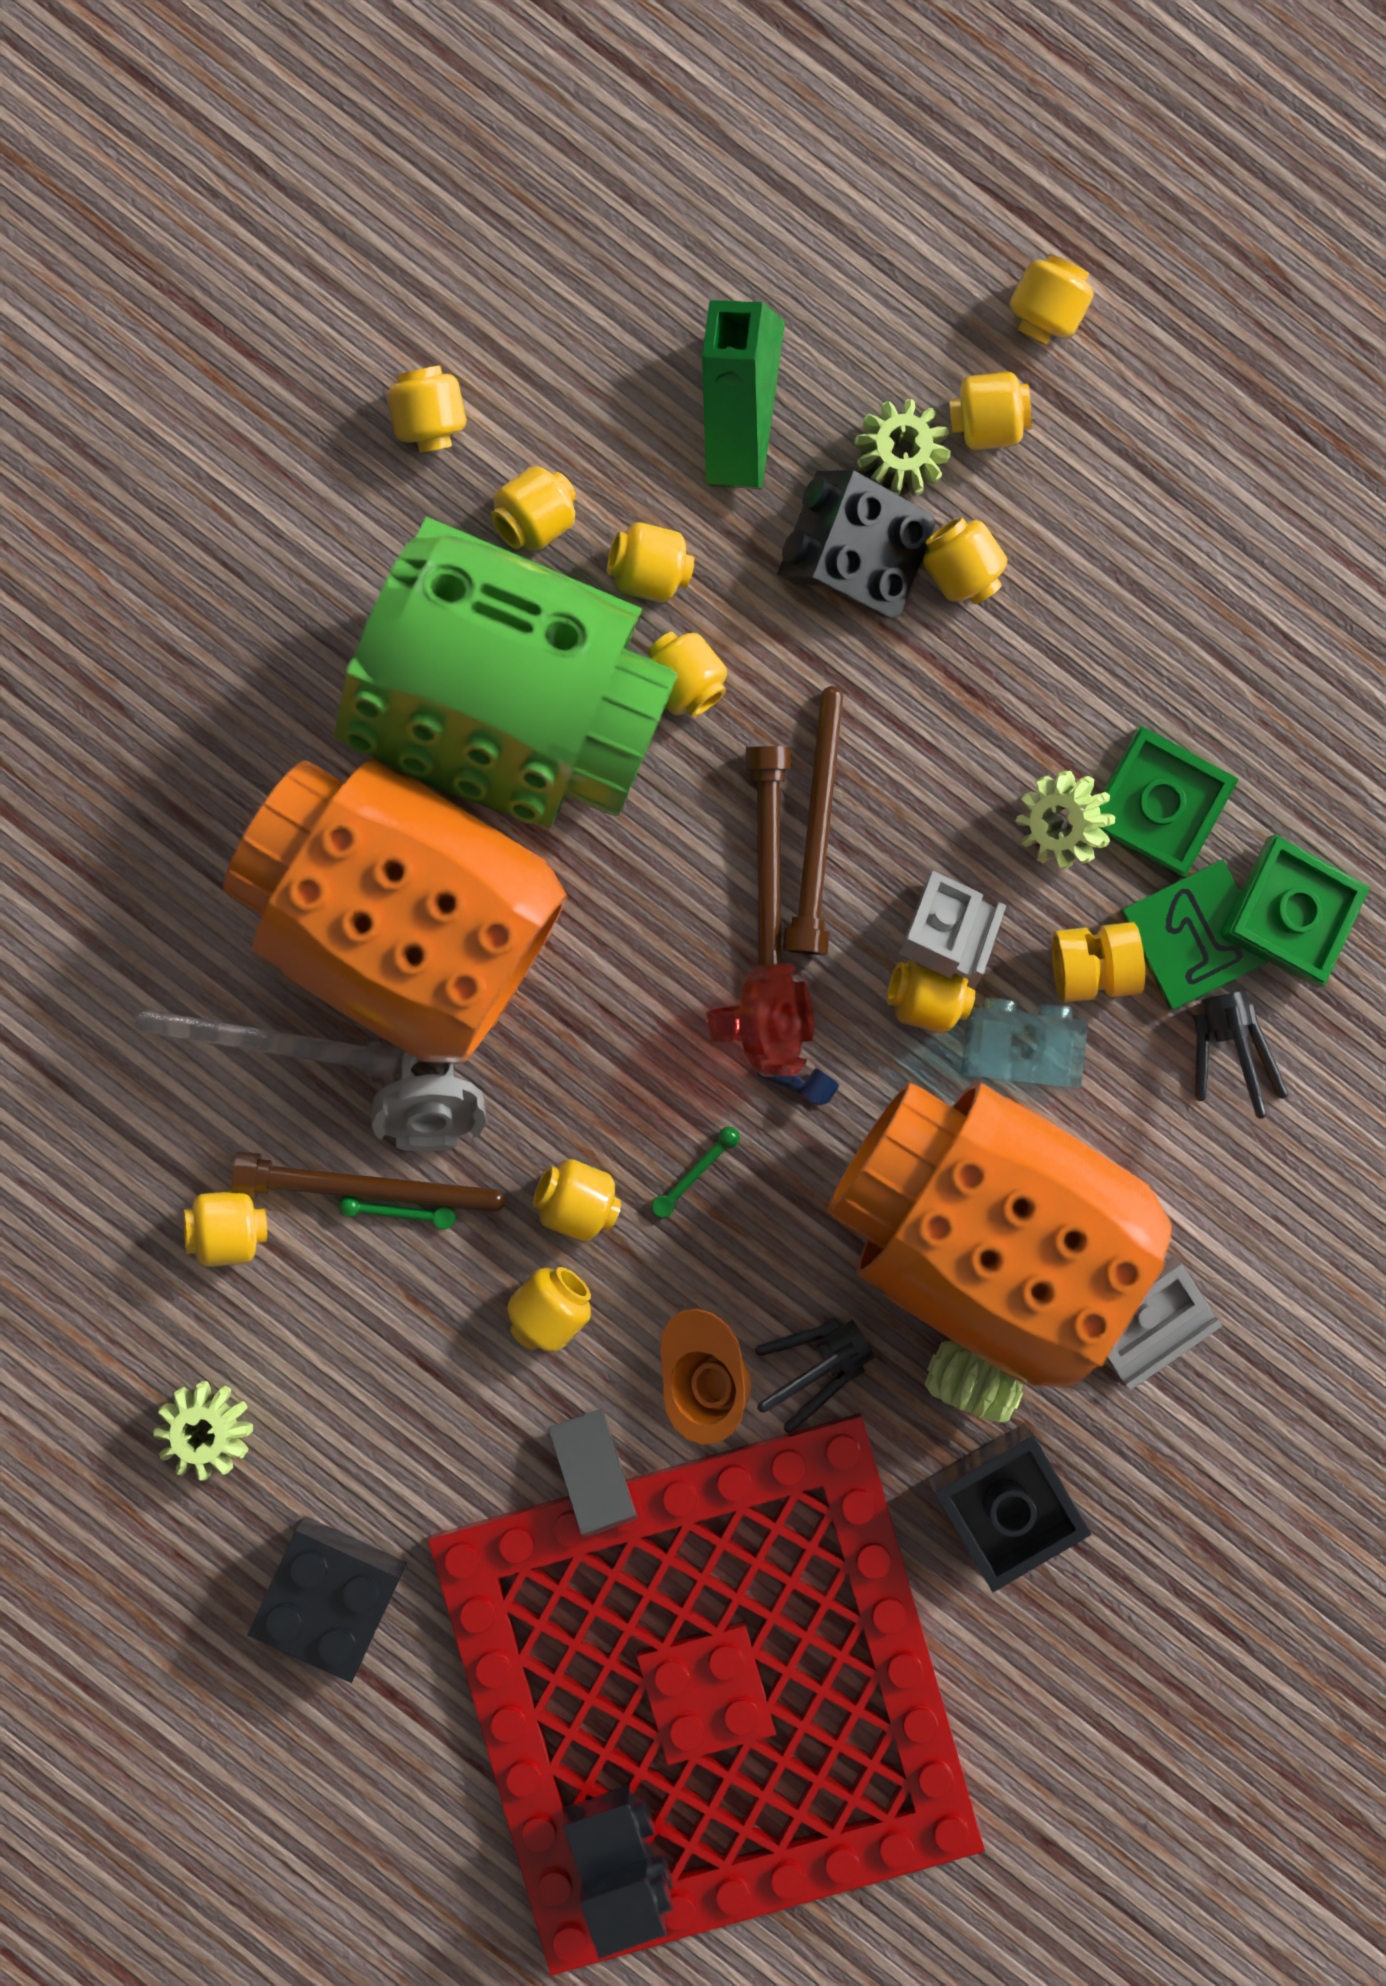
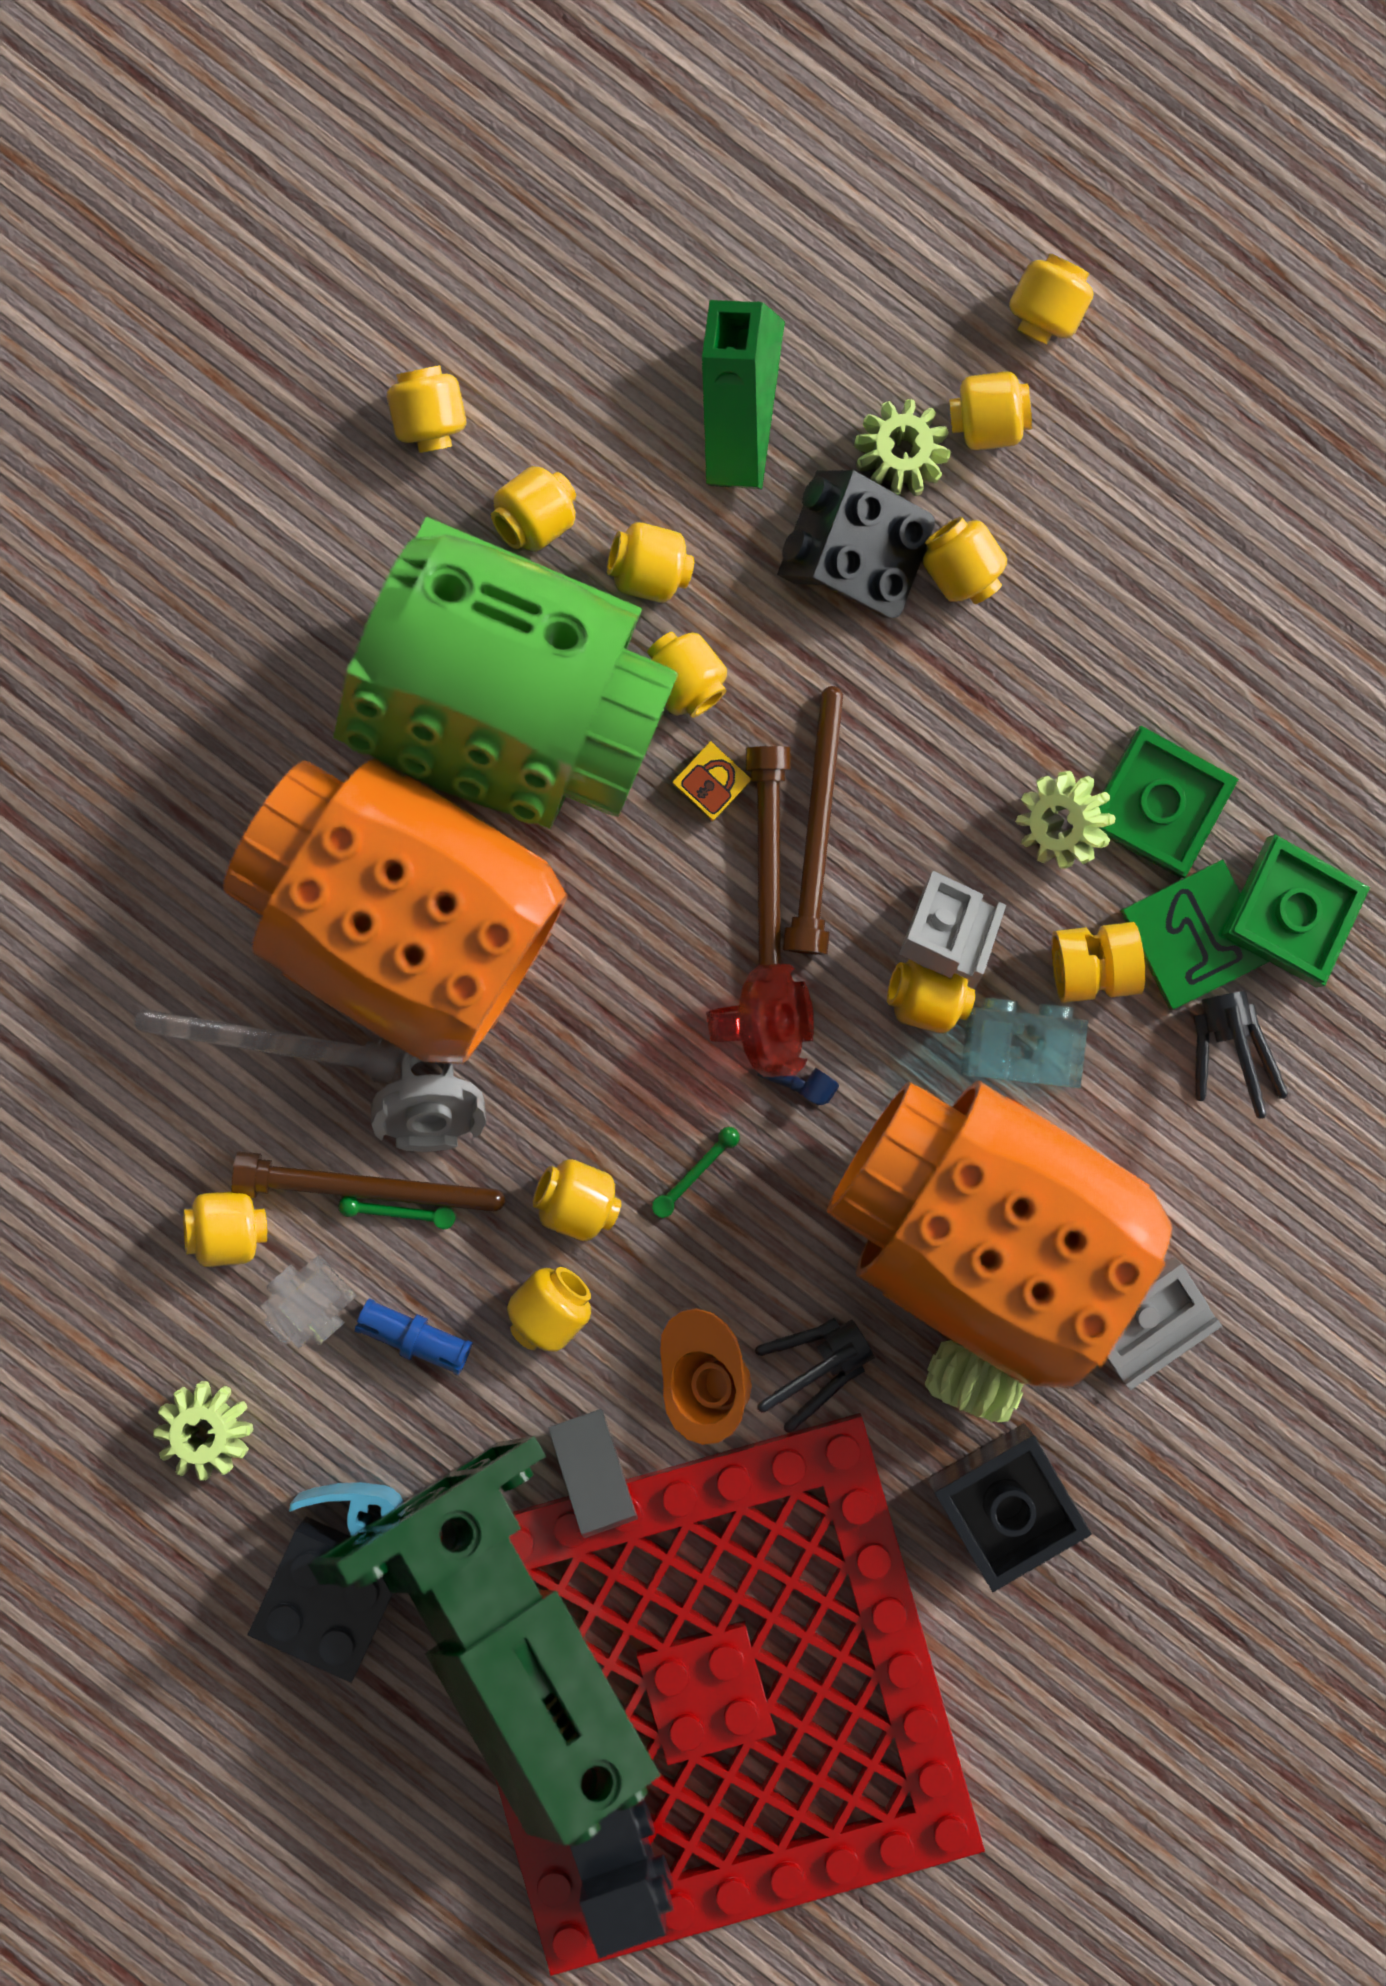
(306, 1303): none -> clear brick
(361, 1499): none -> medium azure panel
(413, 1337): none -> blue pin
(504, 1647): none -> dark green brick
(711, 781): none -> tile

